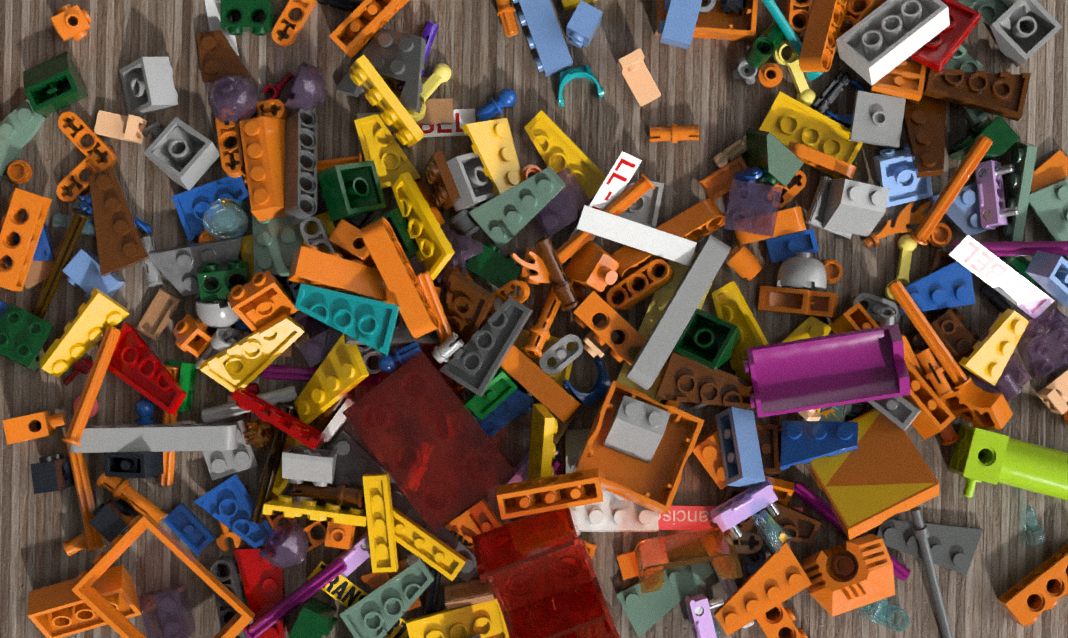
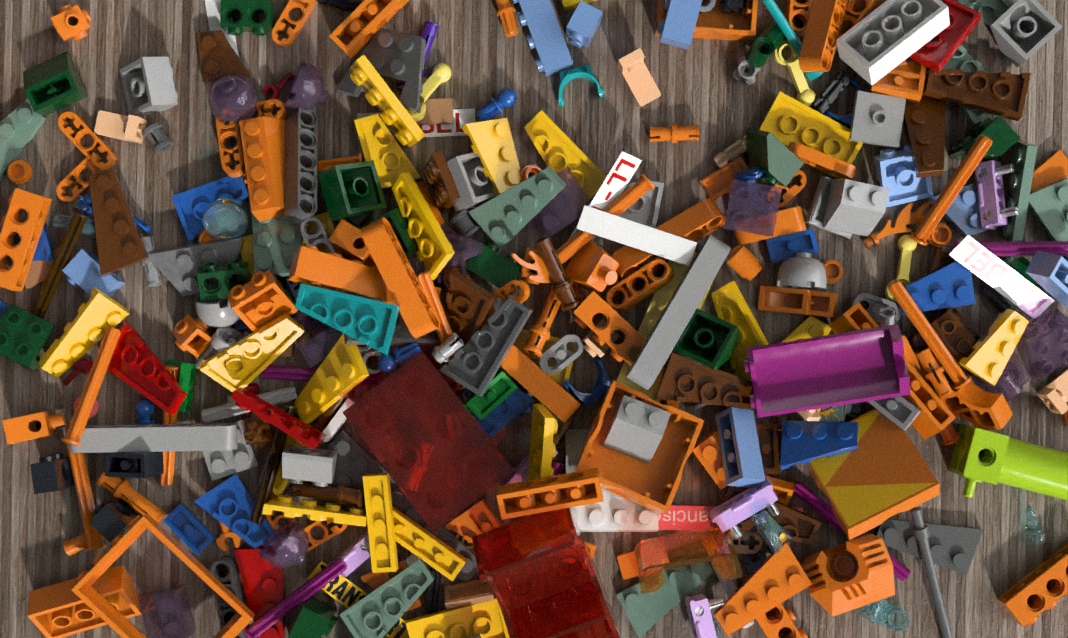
(158, 314): medium nougat tile -> none
(182, 153): light grey slope -> none
(340, 535): orange brick -> none
(764, 80): orange plate -> none

